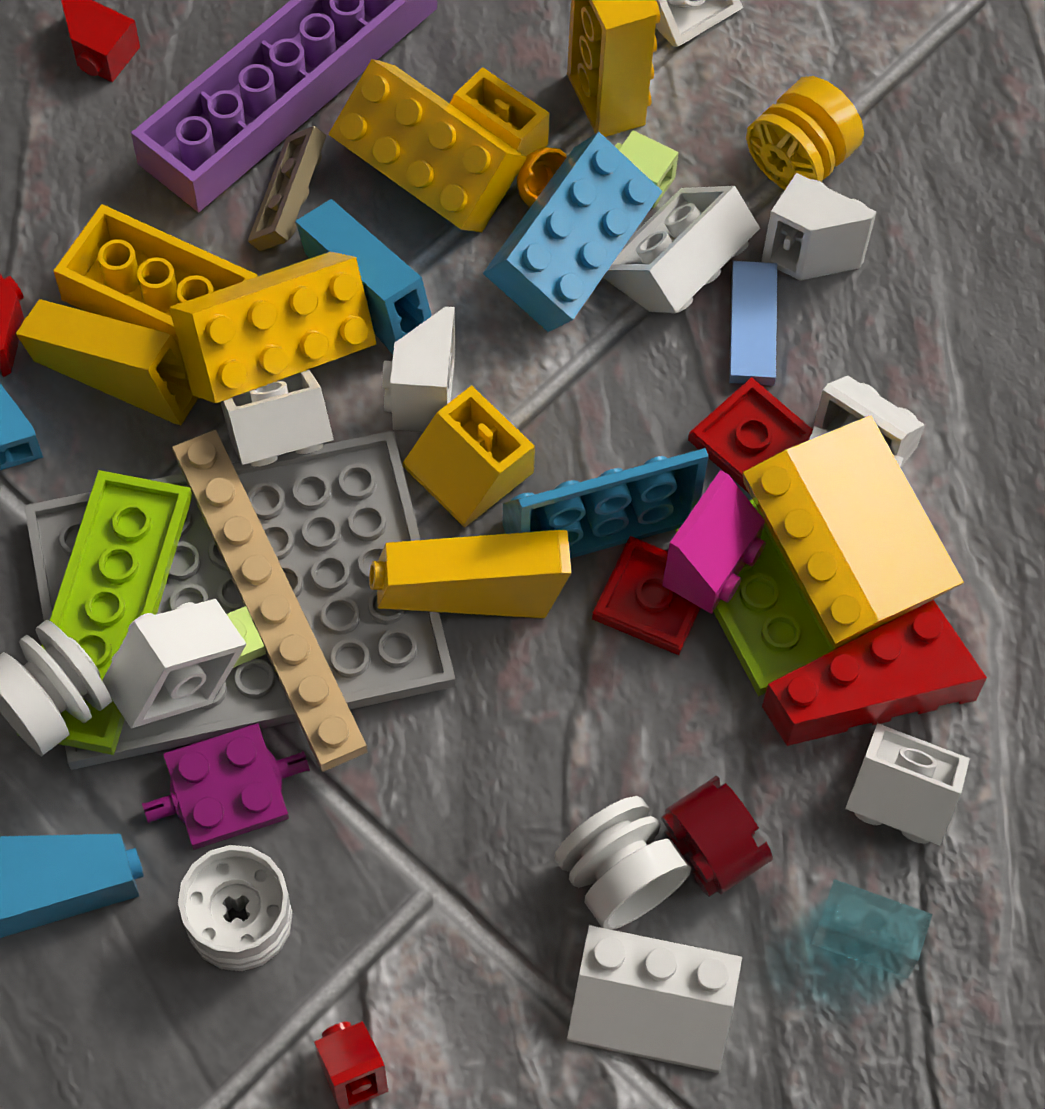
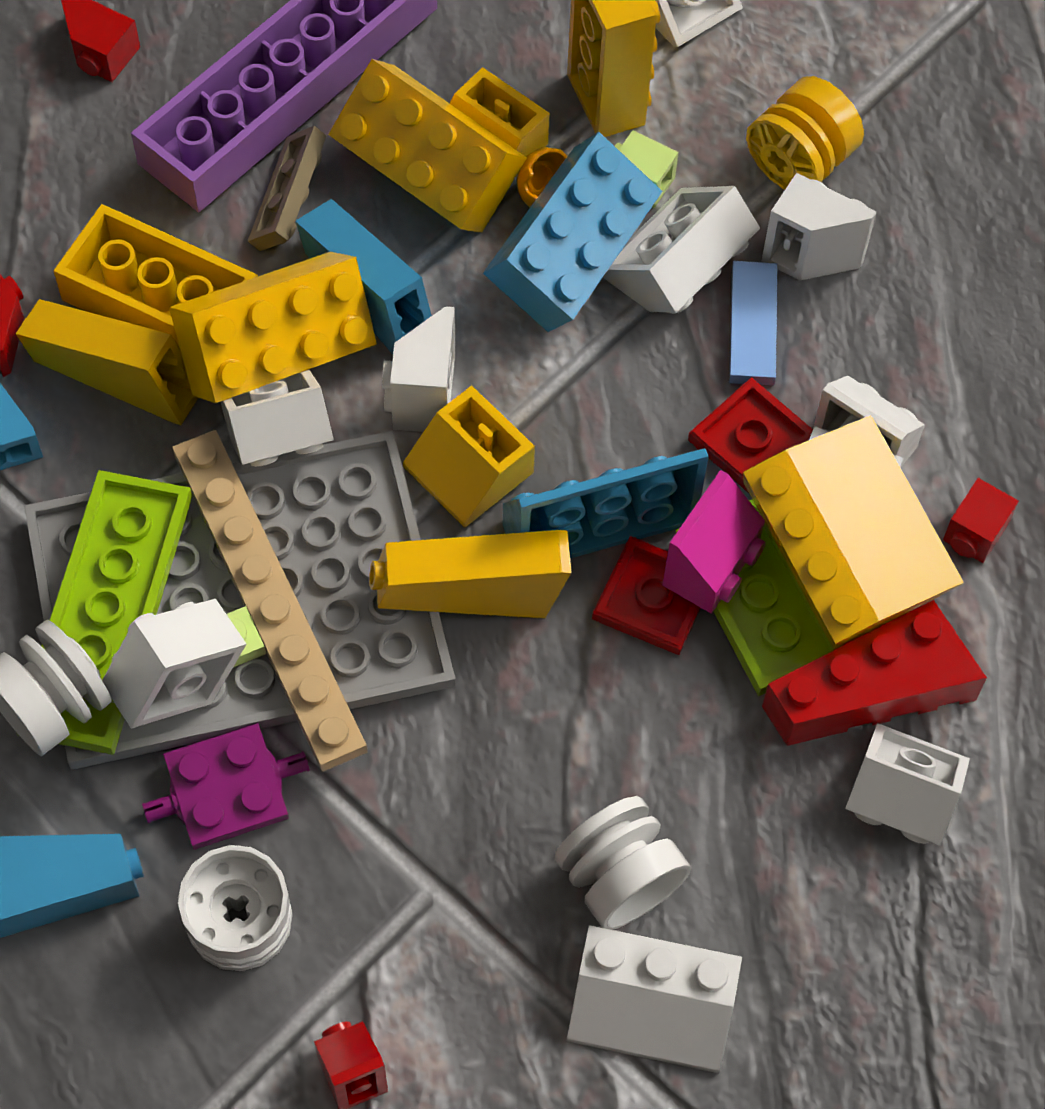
(717, 836): dark red brick -> none
(871, 929): clear light blue brick -> none
(980, 521): none -> red brick

